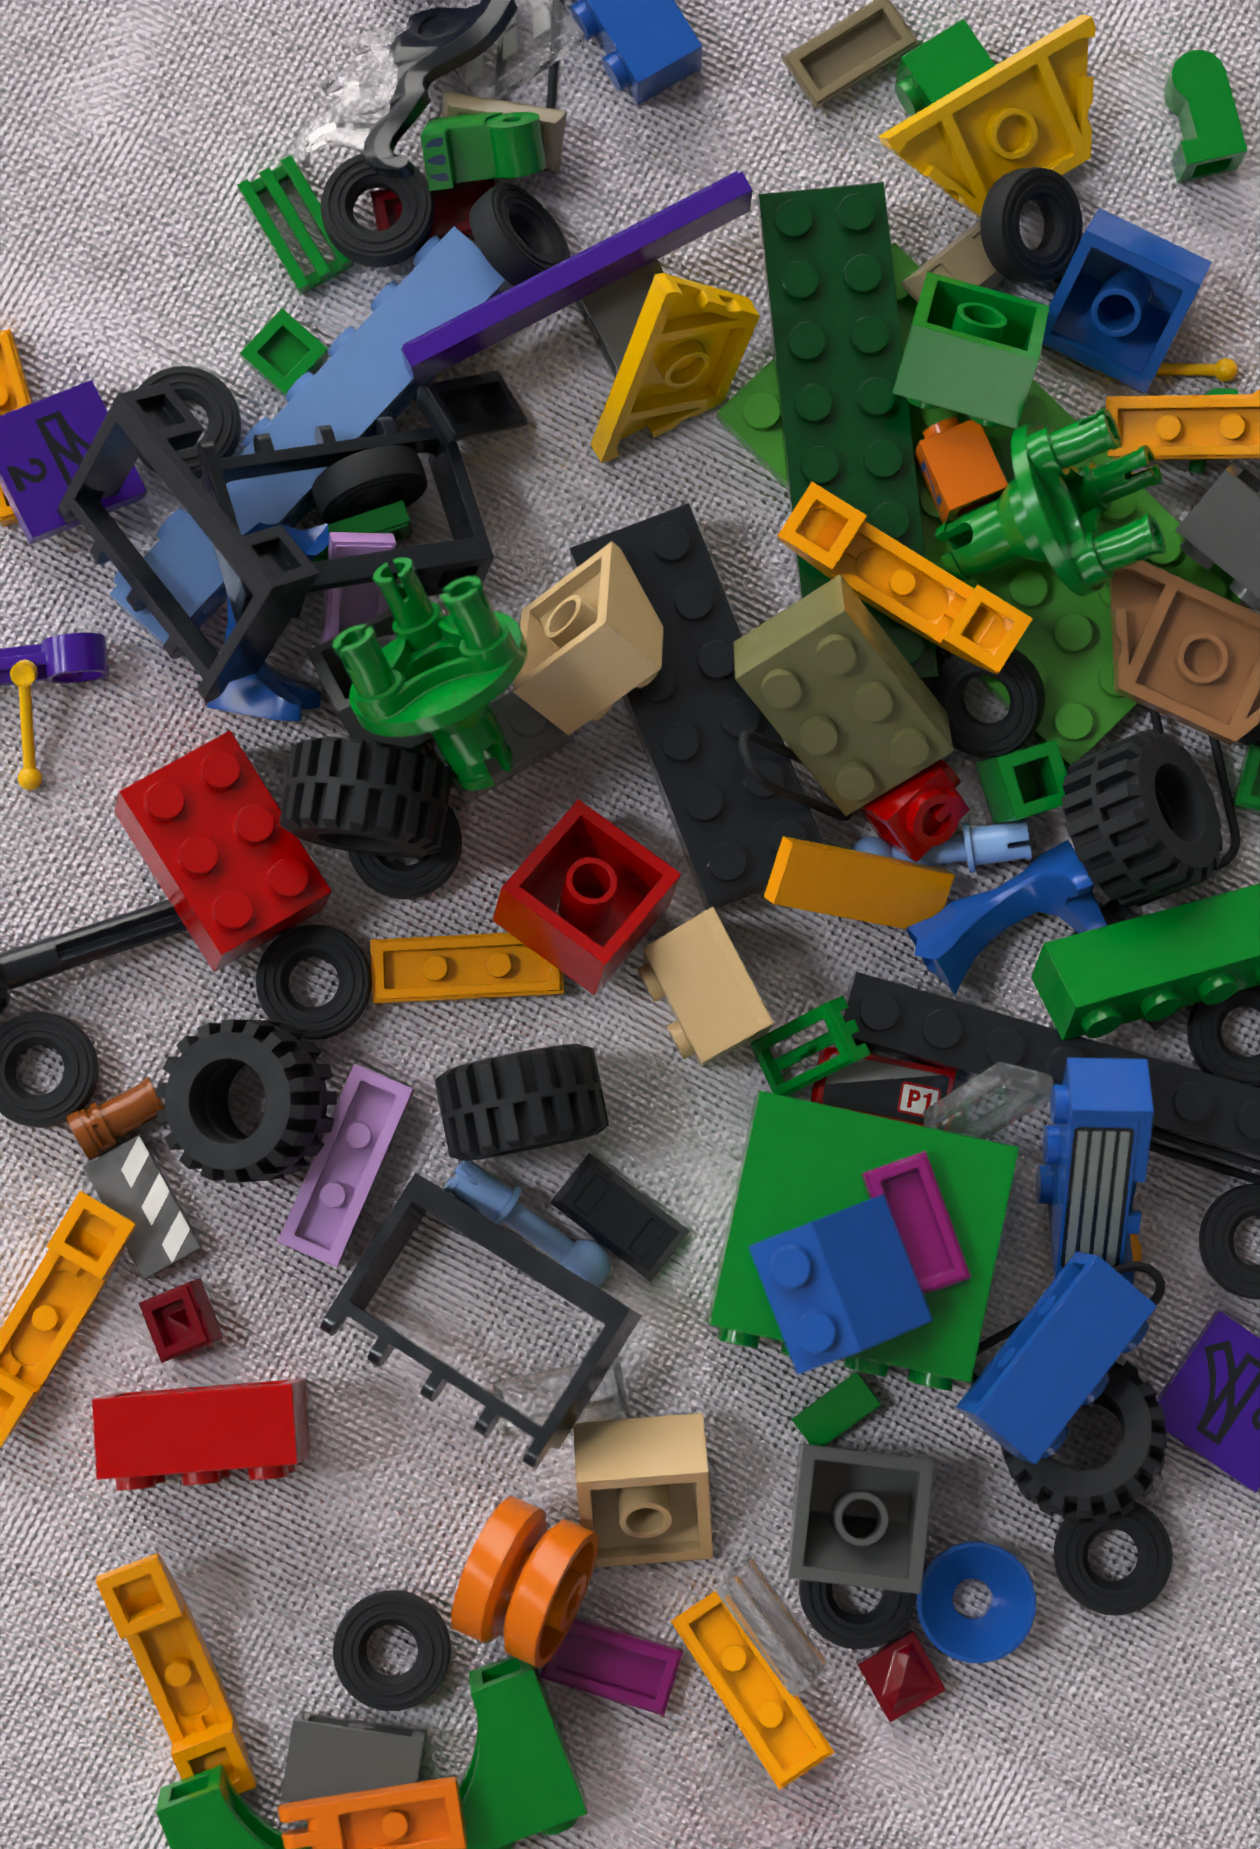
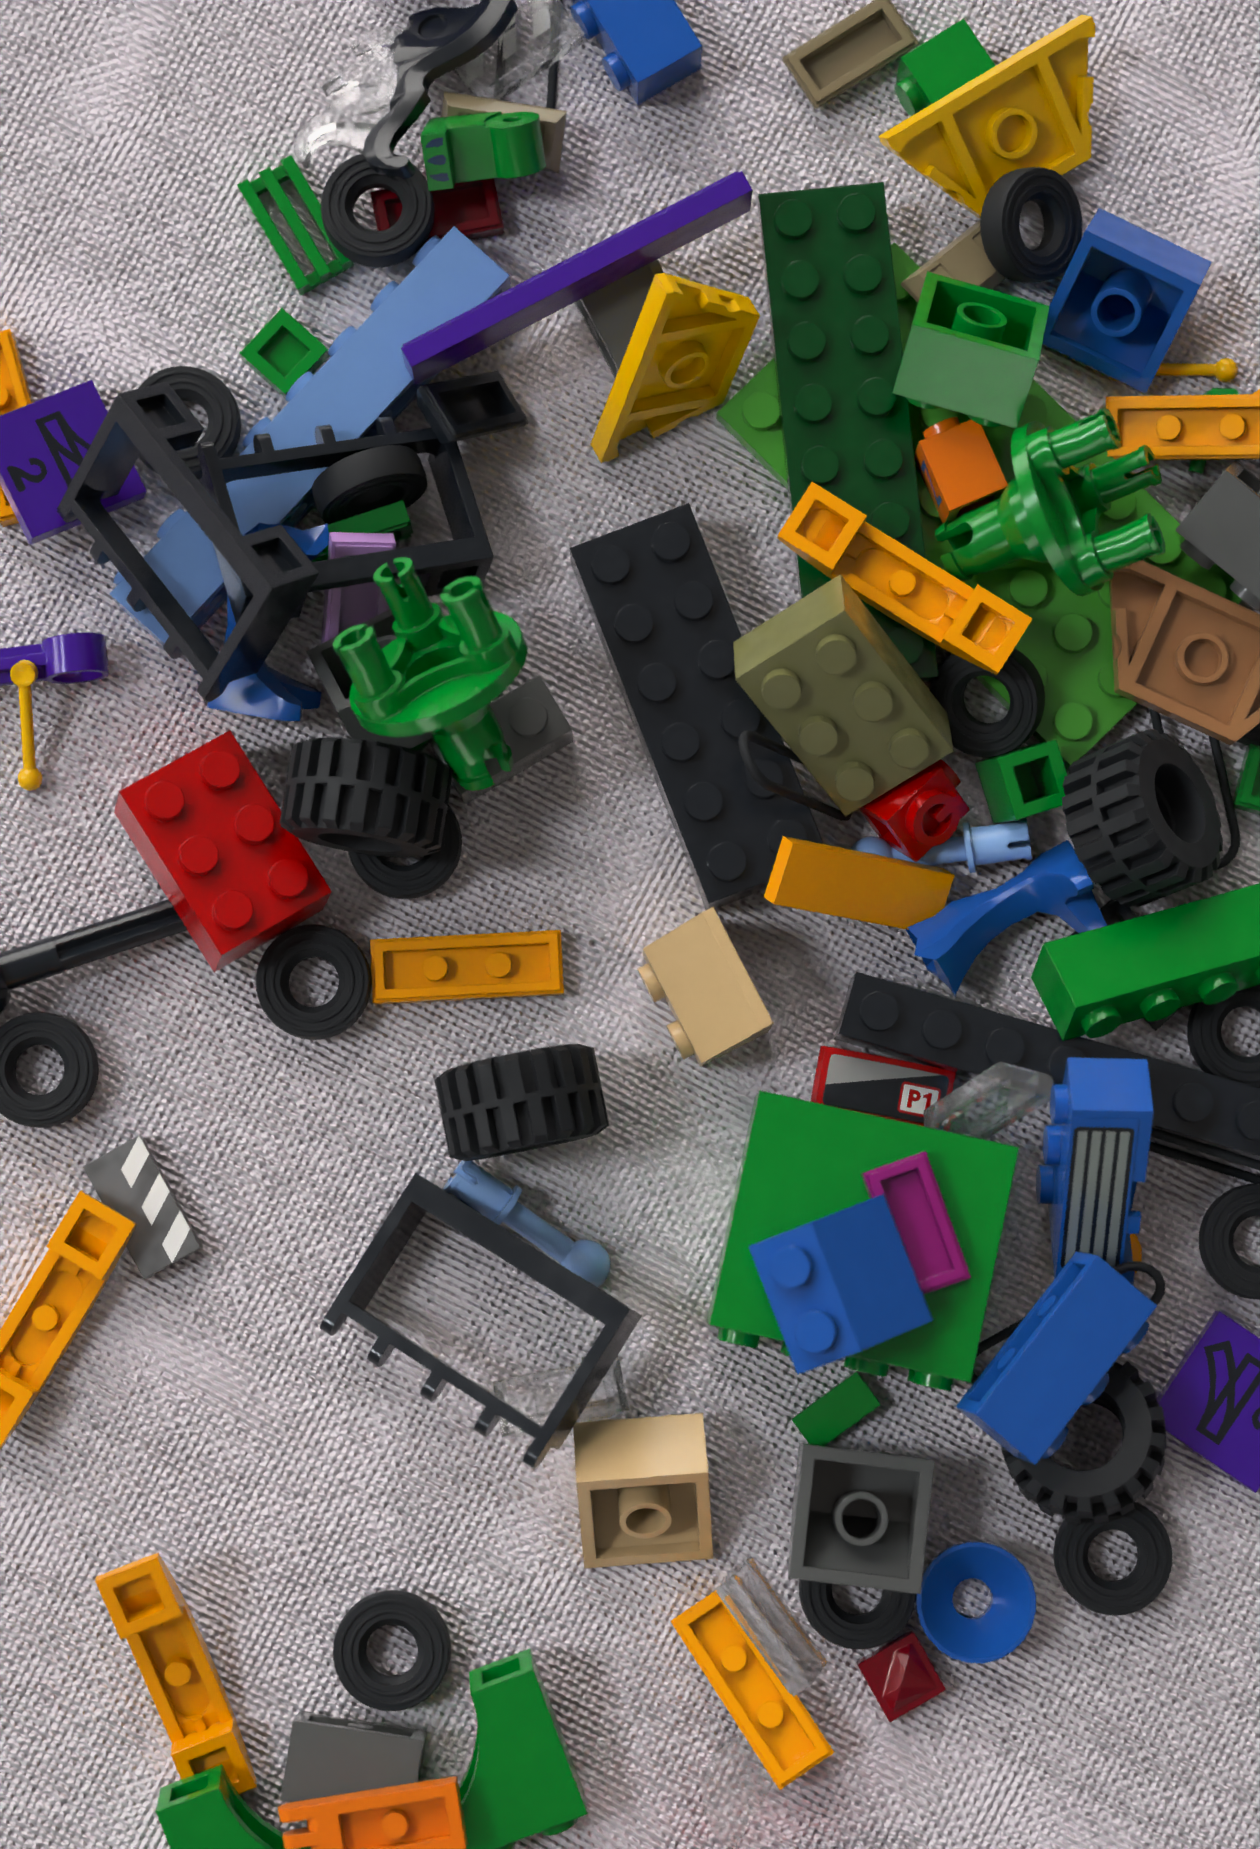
(103, 1124): dark orange pin -> none
(181, 1320): dark red tile -> none
(199, 1100): black tyre -> none
(201, 1433): red brick -> none
(346, 1166): lavender plate -> none
(512, 213): black tyre -> none
(524, 1581): orange wheel -> none
(586, 897): red brick -> none
(589, 642): tan slope -> none
(615, 1666): magenta tile -> none
(619, 1217): black tile -> none
(838, 1034): green tile -> none
(1207, 117): green leg -> none

